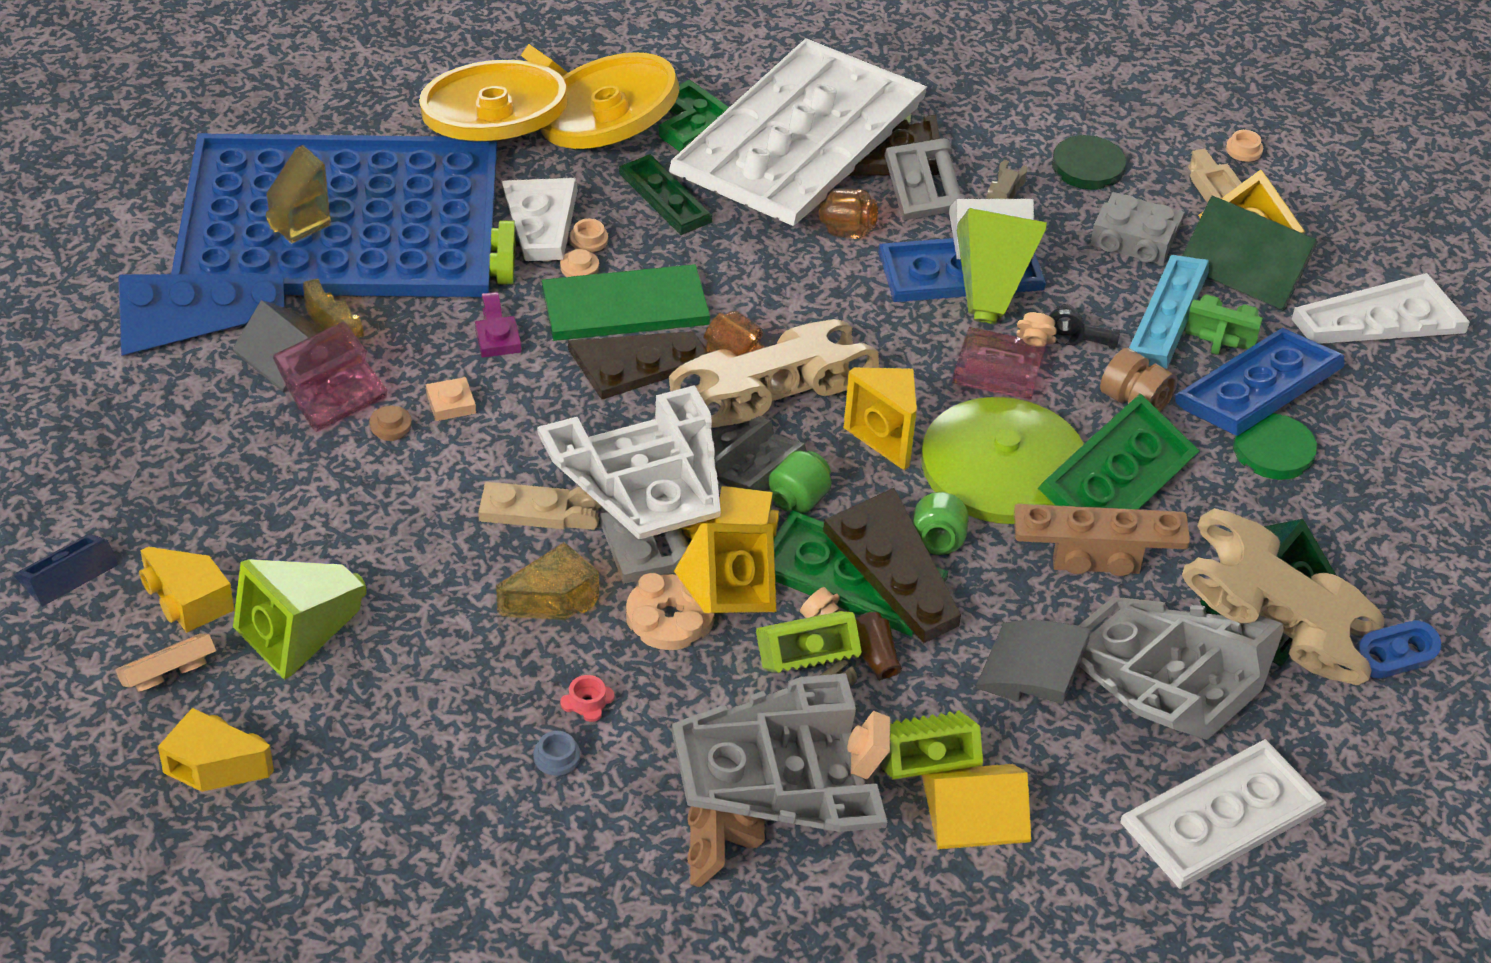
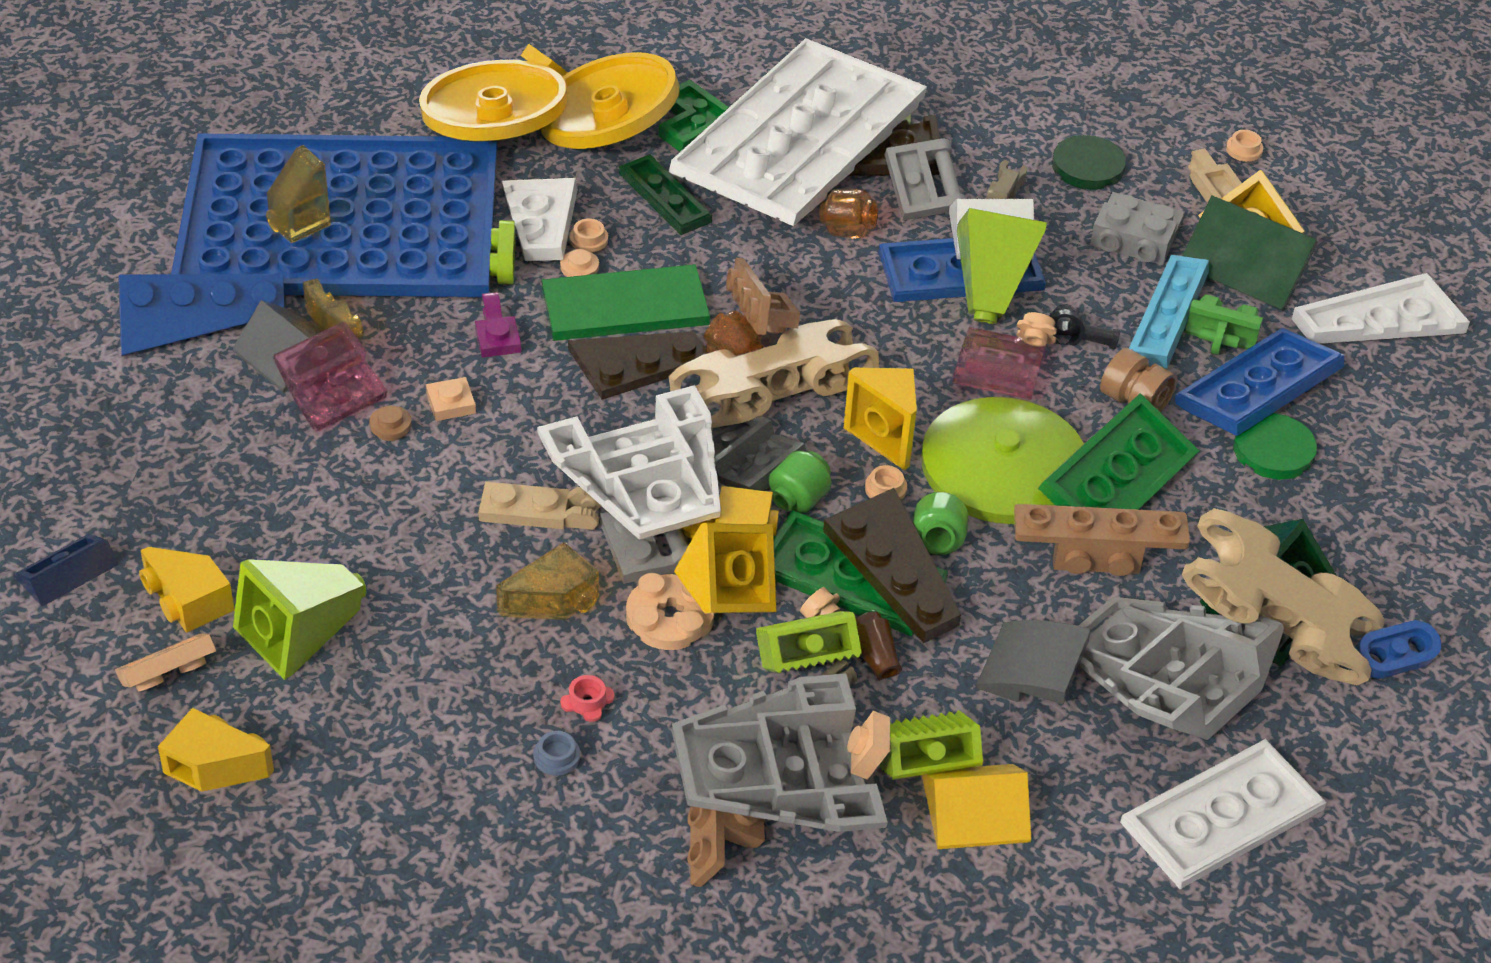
(762, 308): none -> medium nougat bracket
(885, 478): none -> light nougat plate

